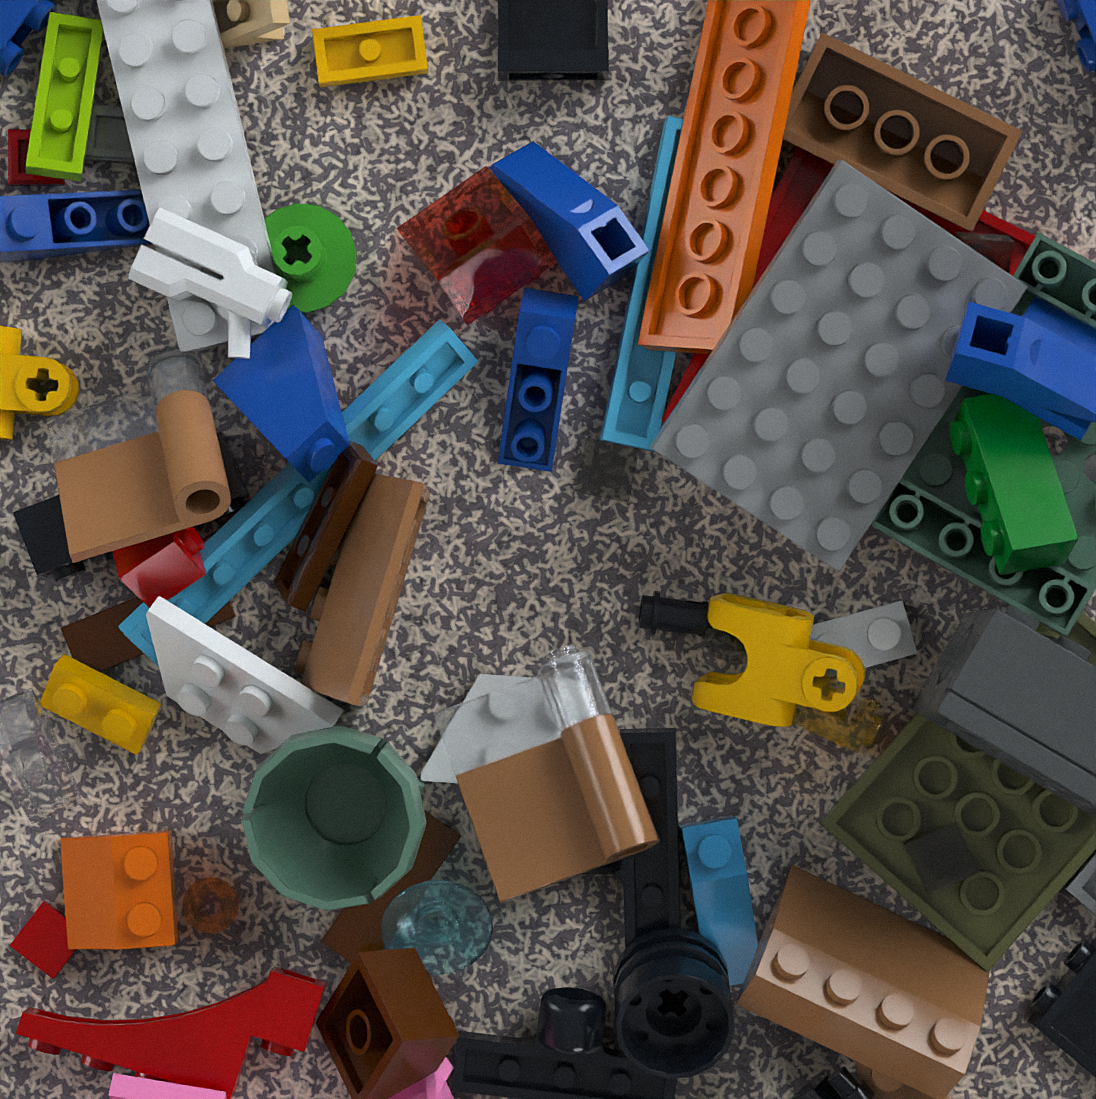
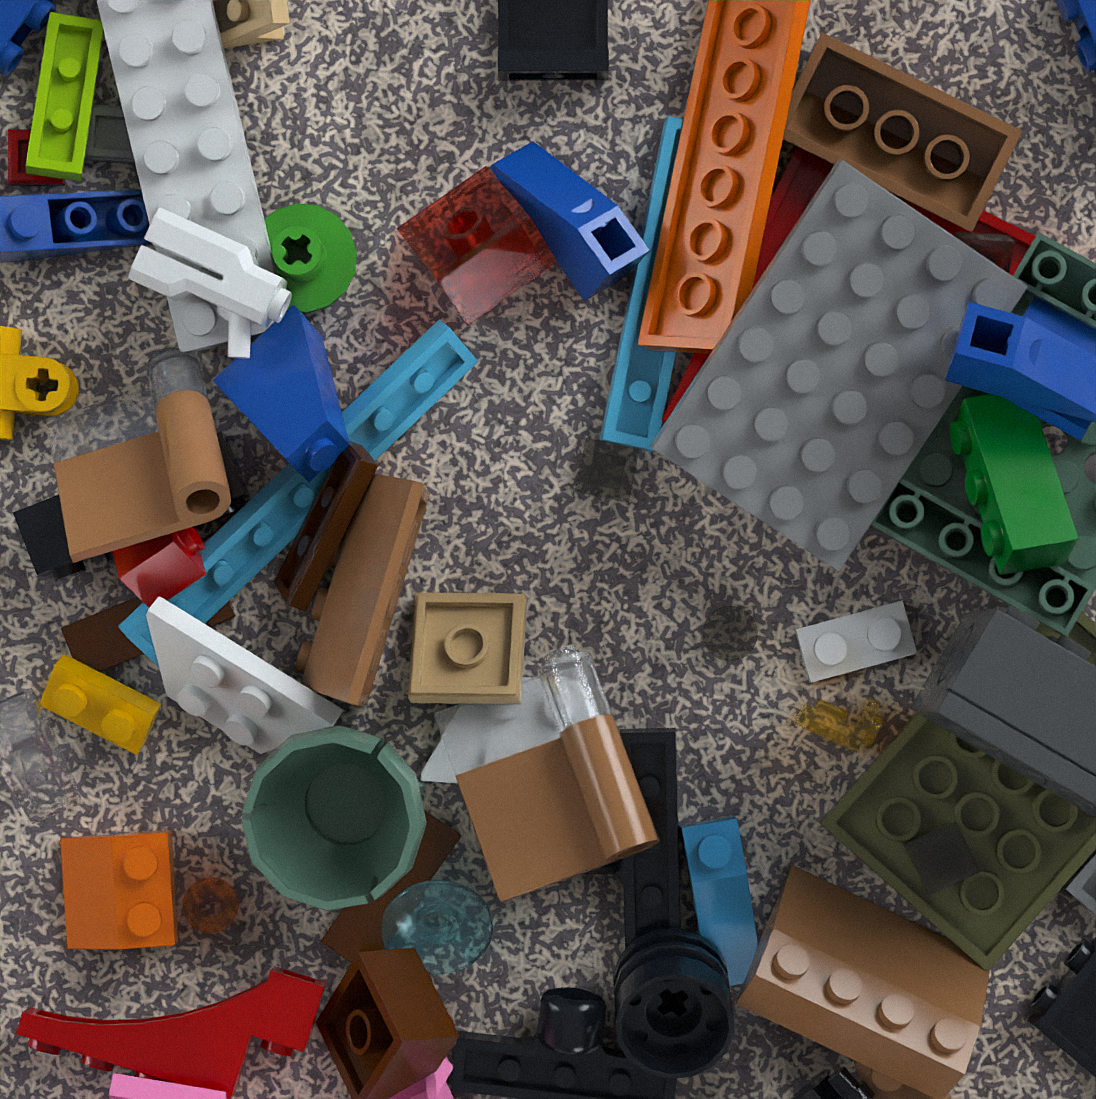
(45, 940): red tile -> none
(370, 51): yellow plate -> none
(467, 648): none -> tan tile
(537, 379): blue slope -> none
(673, 615): black pin -> none
(781, 667): yellow piece -> none

